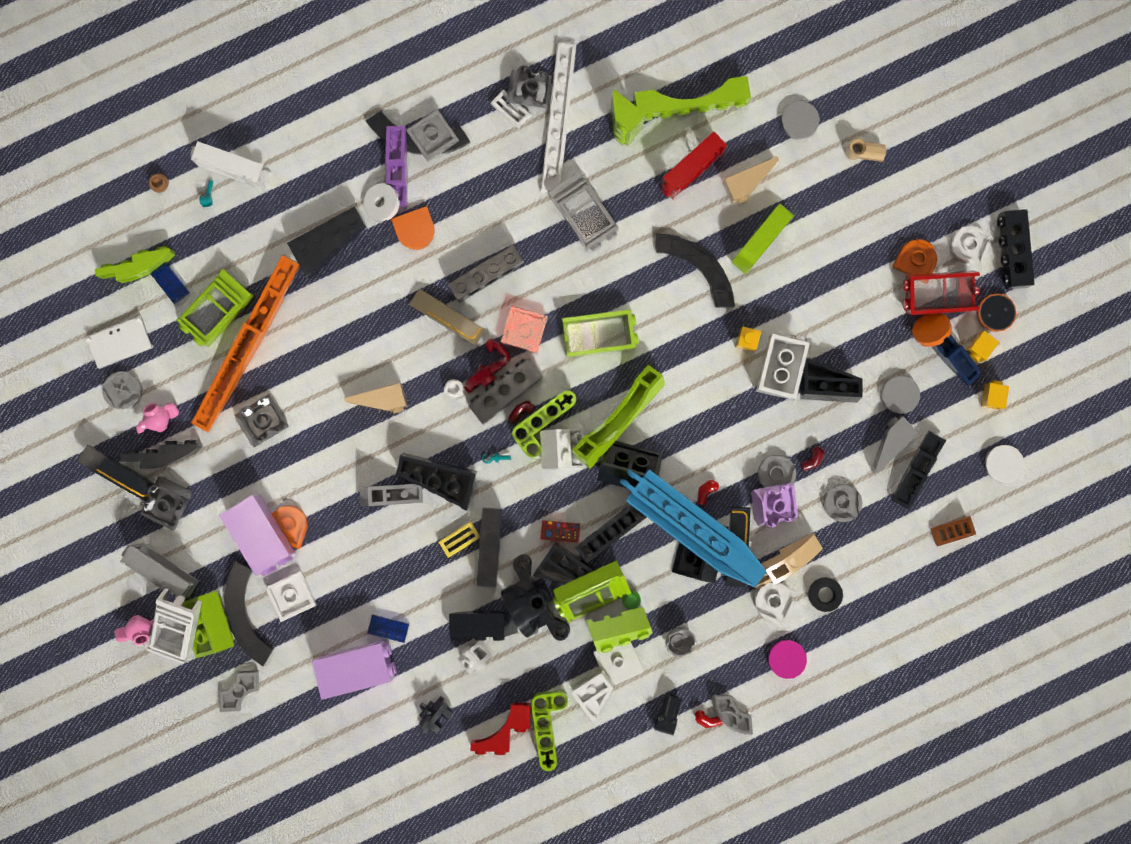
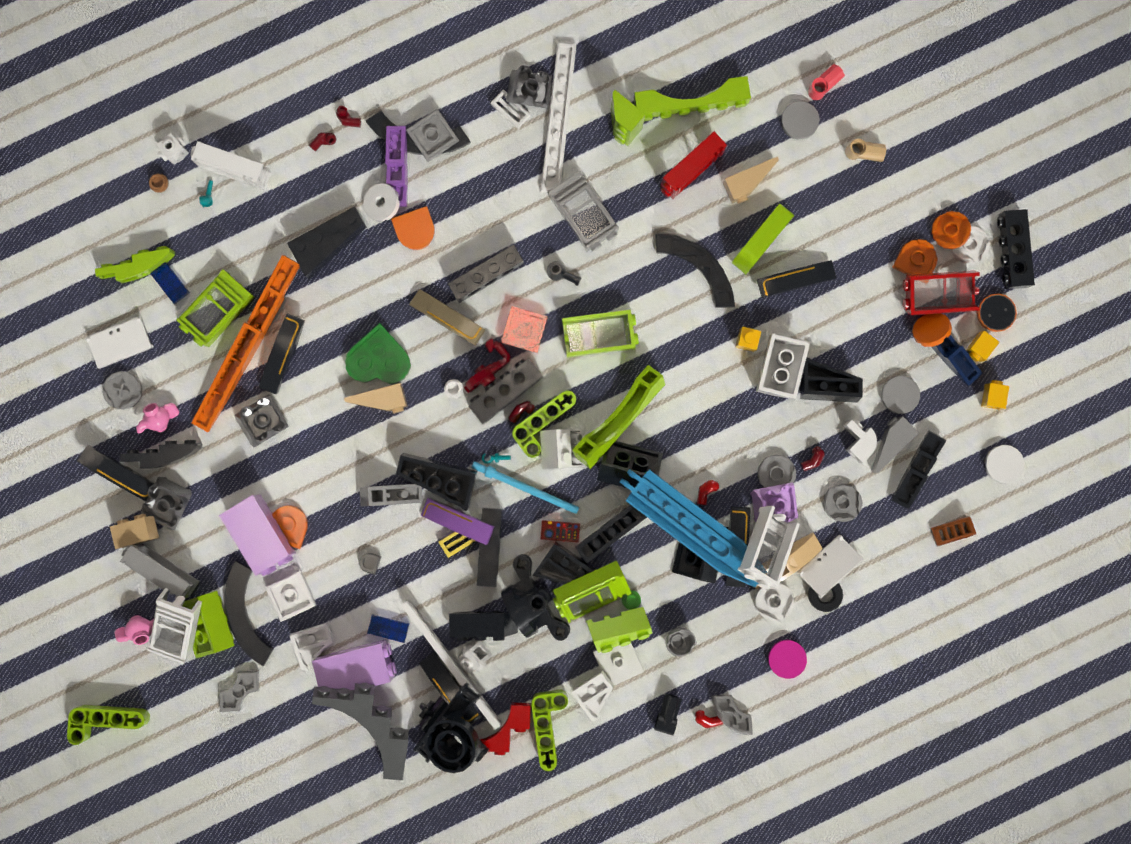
(109, 720): none -> lime beam
(134, 532): none -> tan brick
(172, 148): none -> white brick
(281, 353): none -> black slope
(310, 643): none -> white wing
(322, 138): none -> dark red arm
(345, 118): none -> dark red arm
(369, 563): none -> dark grey tile
(376, 719): none -> dark grey arch
(378, 357): none -> green plate
(442, 747): none -> black piece
(445, 683): none -> black slope
(449, 661): none -> white tile
(457, 521): none -> medium lavender slope
(491, 472): none -> medium azure bar
(562, 273): none -> black bar
(768, 548): none -> white door
(796, 279): none -> black slope
(825, 82): none -> coral piece
(830, 569): none -> white door
(865, 441): none -> white brick
(951, 230): none -> orange tile

